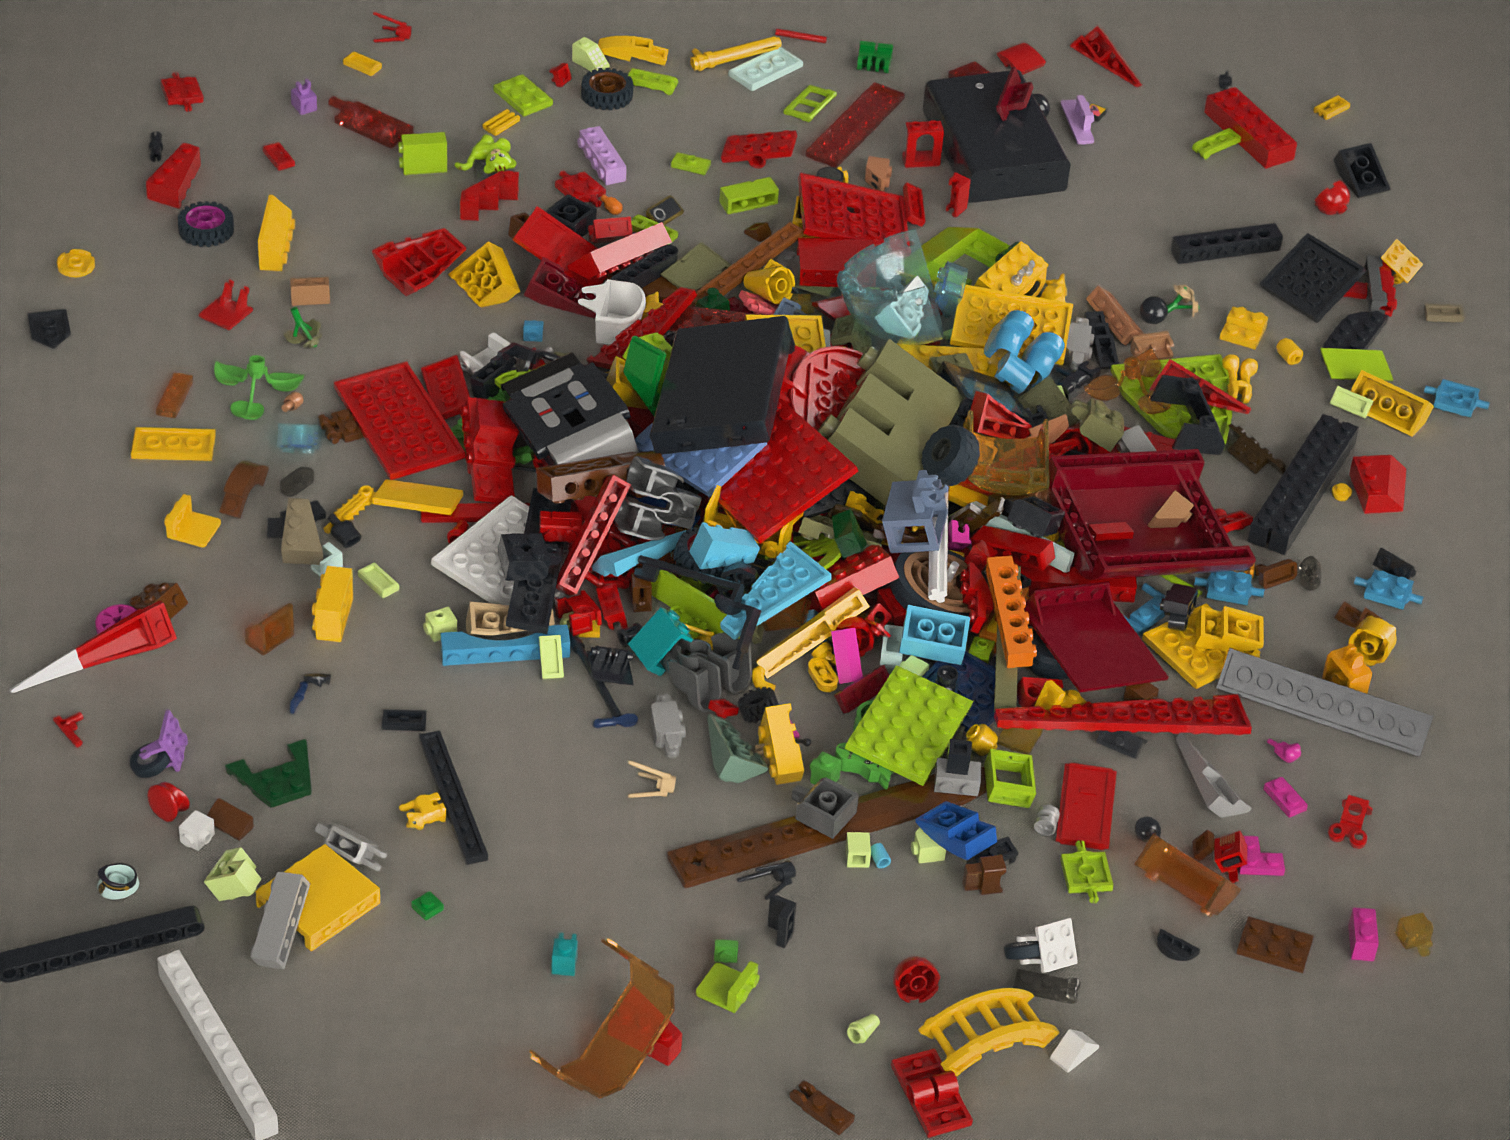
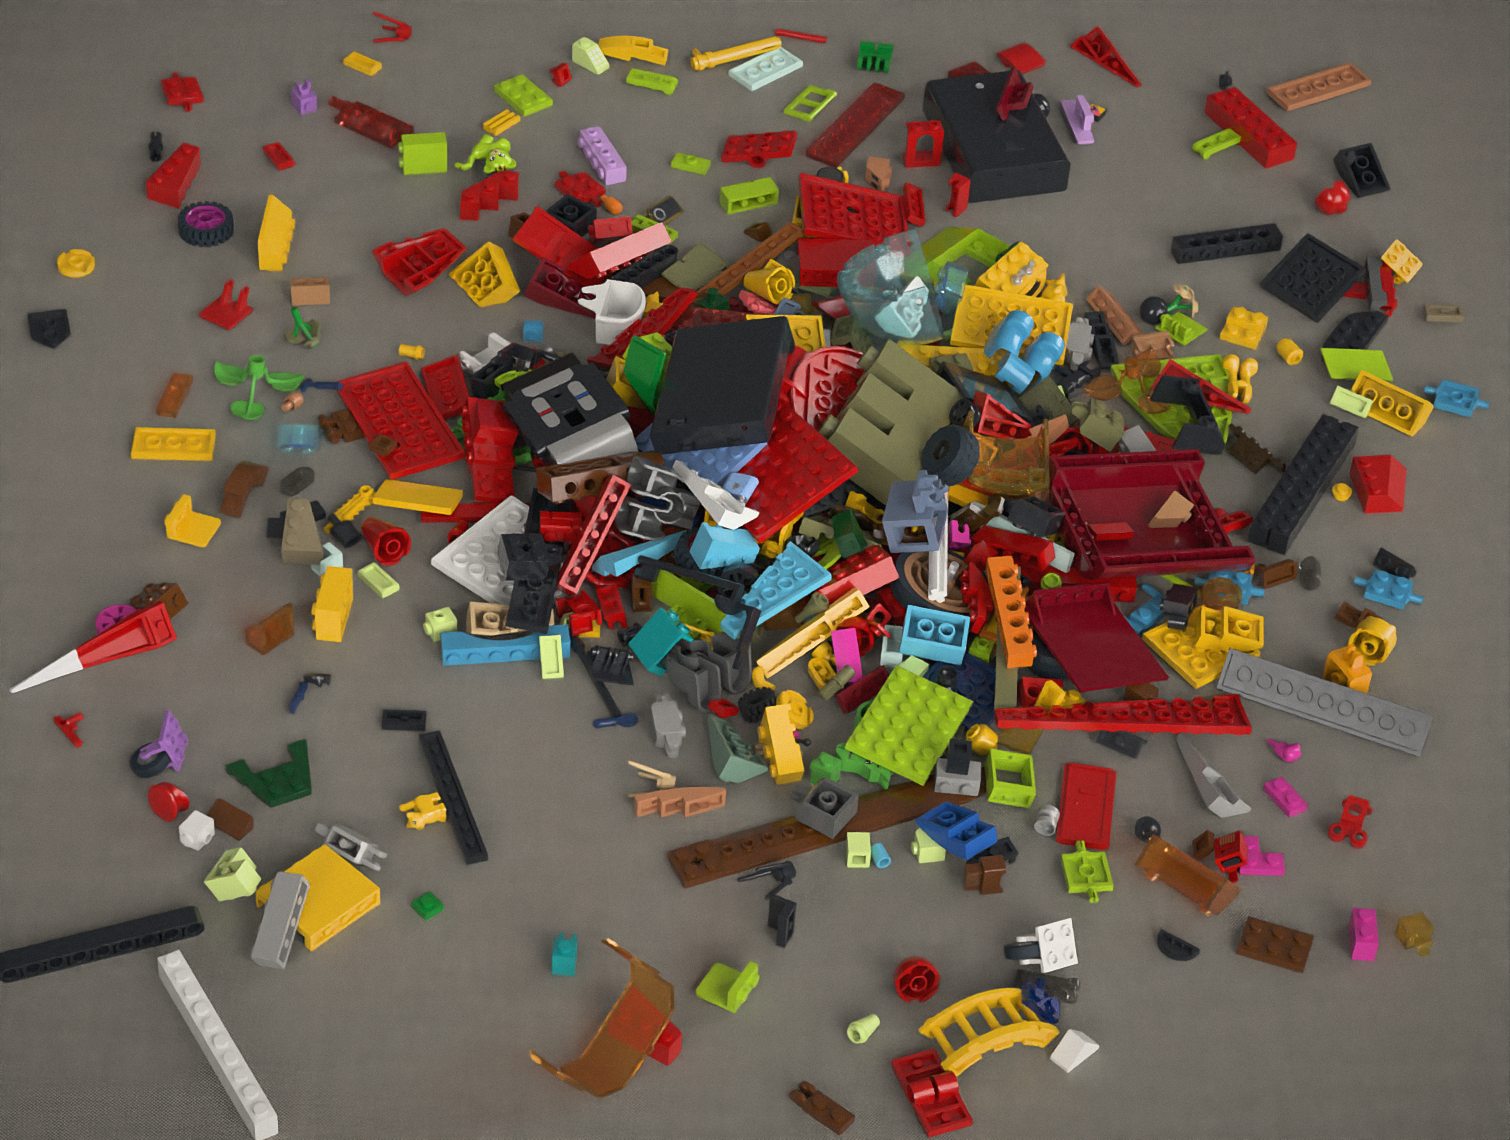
(117, 881): light aqua piece -> none
(321, 385): none -> dark blue piece
(382, 445): none -> reddish brown tile
(386, 540): none -> red cone
(412, 351): none -> yellow pin
(607, 89): black wheel -> none
(685, 800): none -> nougat slope
(716, 500): none -> white wedge
(726, 951): bright green plate -> none
(740, 486): none -> light blue piece
(800, 713): none -> yellow tile
(809, 547): none -> black hair
(817, 604): none -> olive cone
(836, 682): none -> olive axle
(962, 408): none -> black wheel
(1039, 1001): none -> clear blue plate
(1051, 580): none -> lime plate
(1180, 327): none -> lime hinge
(1221, 585): none -> clear orange tile
(1318, 86): none -> nougat plate
(1334, 105): yellow tile -> none

